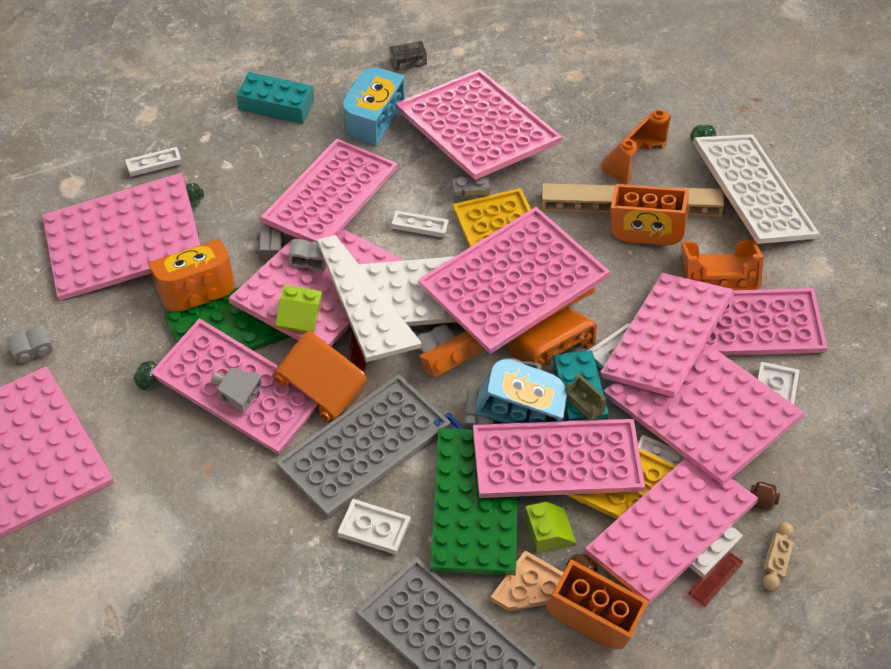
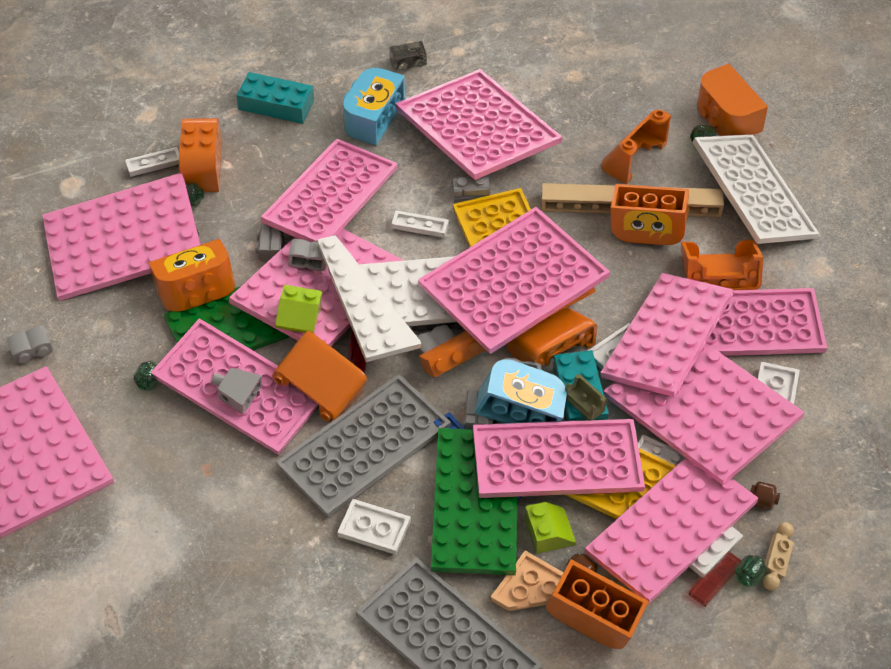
(201, 152): none -> orange brick
(730, 103): none -> orange brick
(750, 570): none -> clear green head

